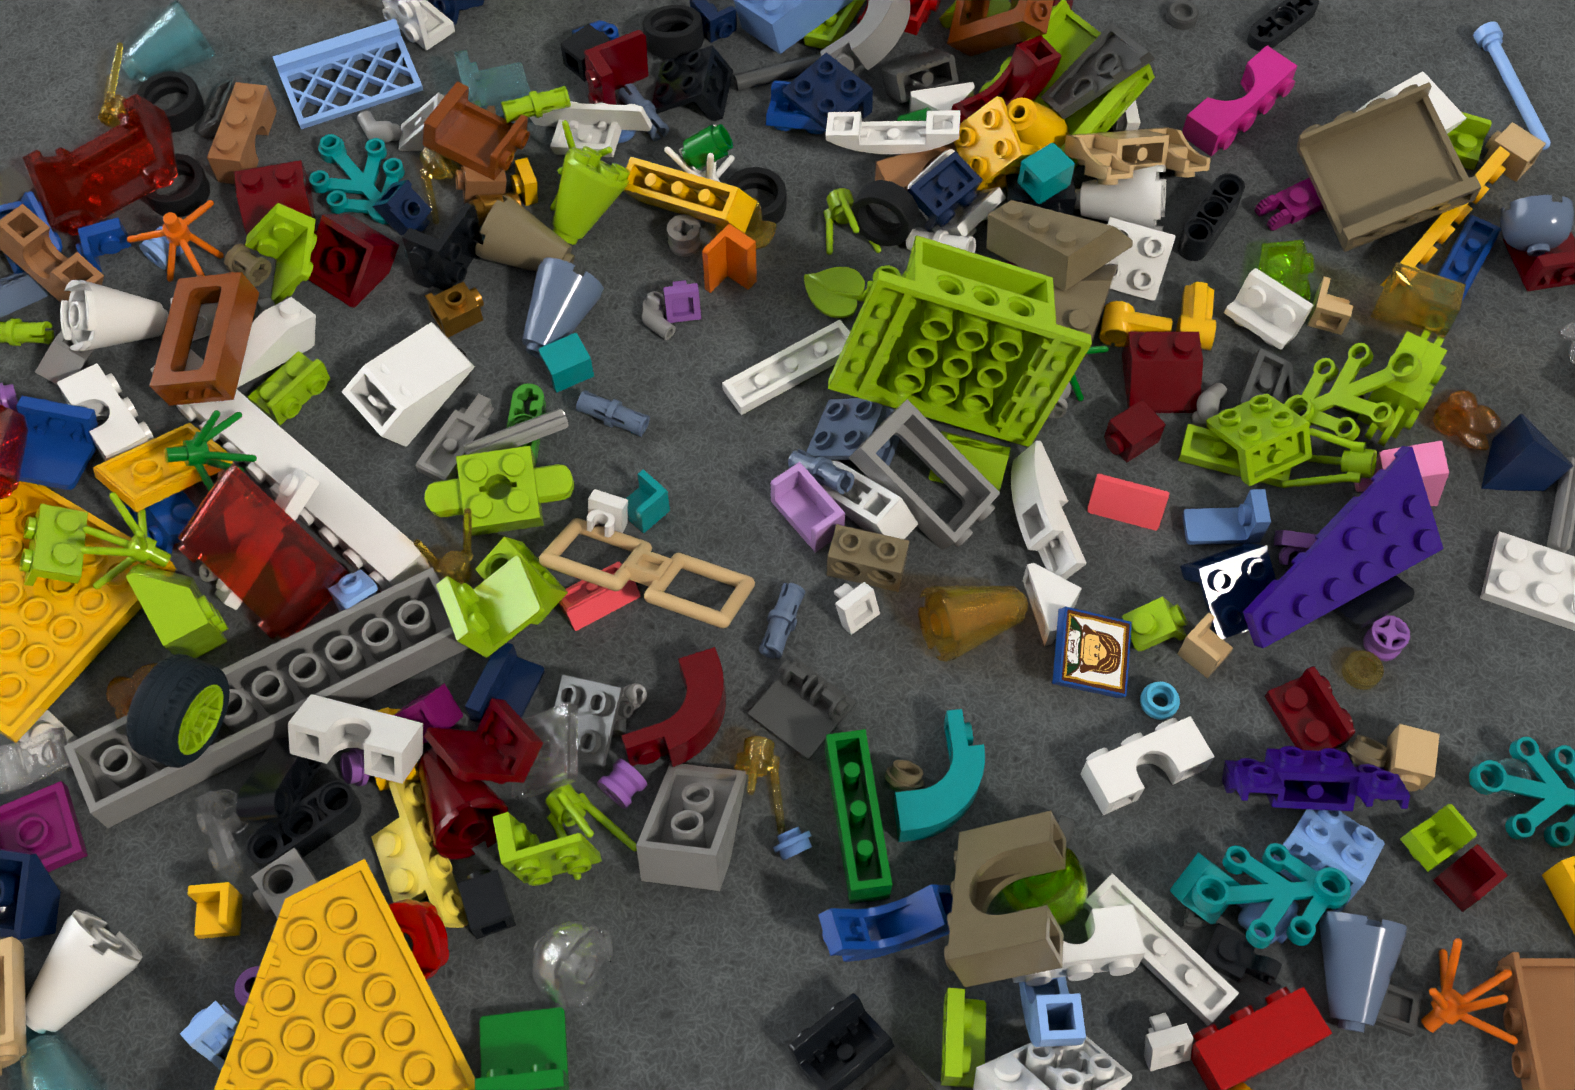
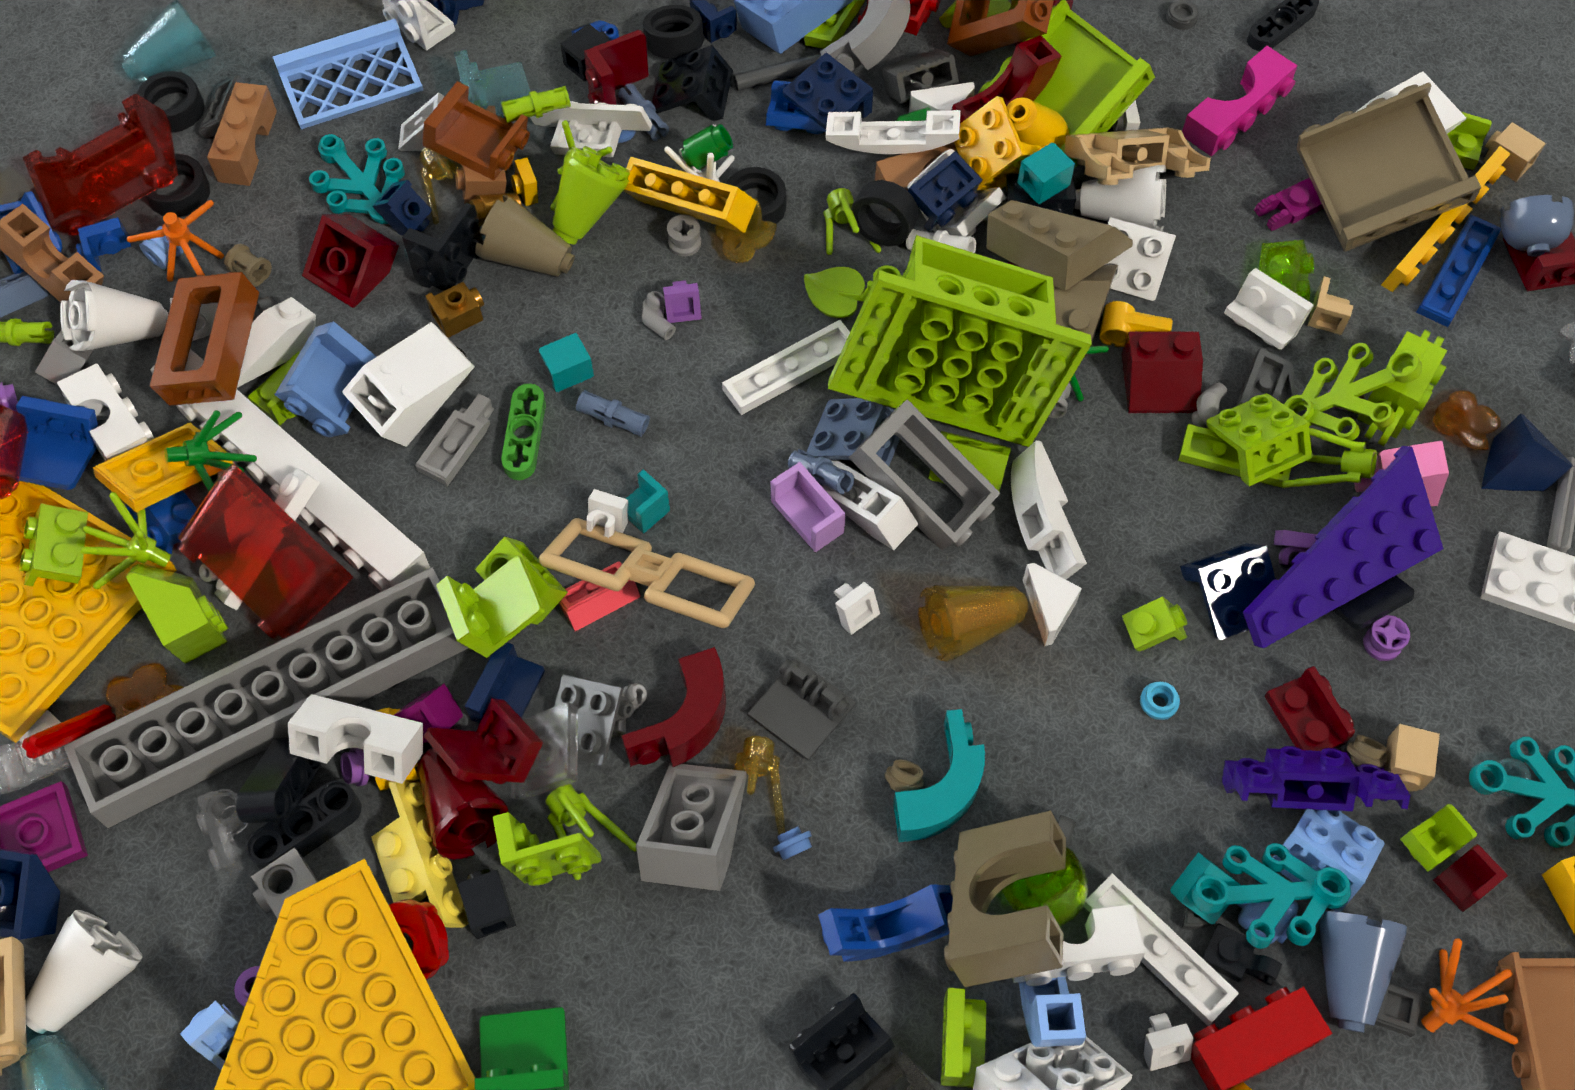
(67, 731): none -> red axle
(112, 102): clear yellow plant -> none
(177, 710): black wheel -> none
(216, 910): yellow panel -> none
(266, 186): dark red slope -> none
(290, 240): lime bracket -> none
(320, 375): none -> medium blue panel
(352, 589): light blue bracket -> none
(378, 129): light grey arm -> none
(454, 563): clear yellow plant -> none
(500, 490): lime brick -> none
(520, 433): light grey axle -> none
(558, 303): sand blue cone -> none
(569, 960): clear cylinder -> none
(622, 783): medium lavender wheel -> none
(732, 256): orange panel -> none
(781, 620): sand blue pin -> none
(858, 817): green brick -> none
(867, 557): dark tan brick -> none
(1092, 652): tile -> none
(1096, 71): dark grey wing -> none
(1127, 502): coral slope -> none
(1133, 431): dark red brick -> none
(1173, 747): white arch -> none
(1198, 312): yellow piece -> none
(1204, 648): tan panel -> none
(1210, 217): black beam -> none
(1229, 525): medium blue bracket -> none
(1362, 670): clear yellow tile -> none
(1419, 301): clear yellow slope -> none
(1490, 38): light blue piece -> none

